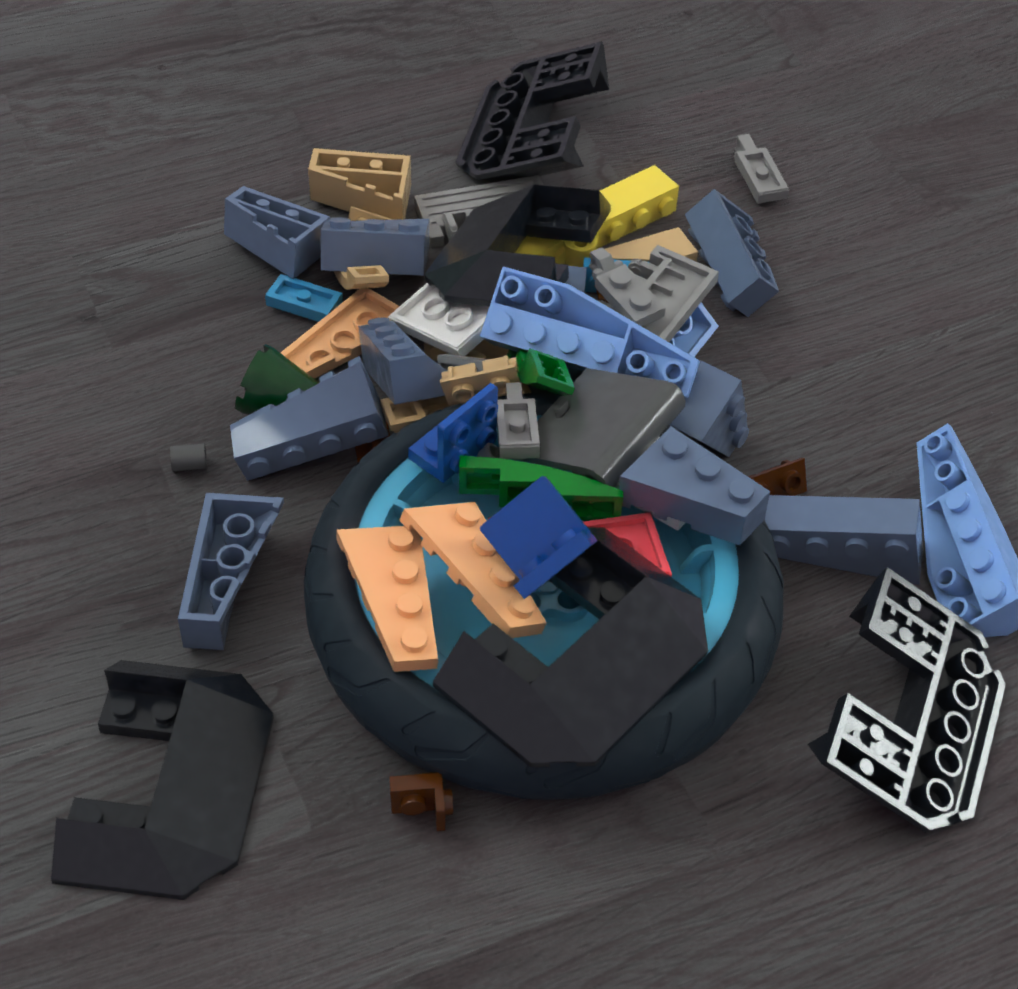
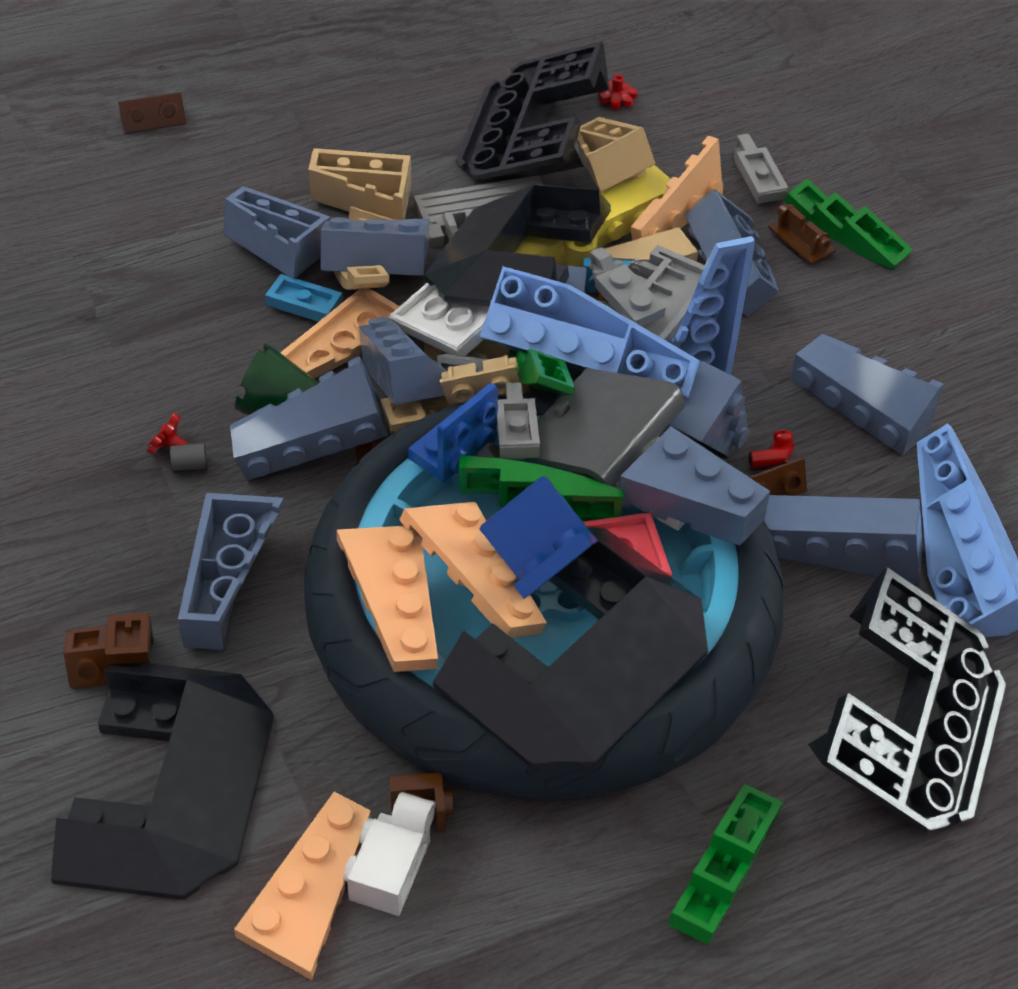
(86, 656): none -> reddish brown bracket
(128, 638): none -> reddish brown bracket
(152, 112): none -> reddish brown hinge
(167, 435): none -> red plant
(299, 901): none -> light nougat wing
(390, 854): none -> white hinge
(613, 151): none -> tan wedge
(618, 93): none -> red plant
(682, 193): none -> light nougat wing
(716, 308): none -> light blue wedge
(725, 864): none -> green slope
(777, 452): none -> red arm
(801, 236): none -> reddish brown hinge
(855, 230): none -> green slope
(868, 392): none -> sand blue wedge

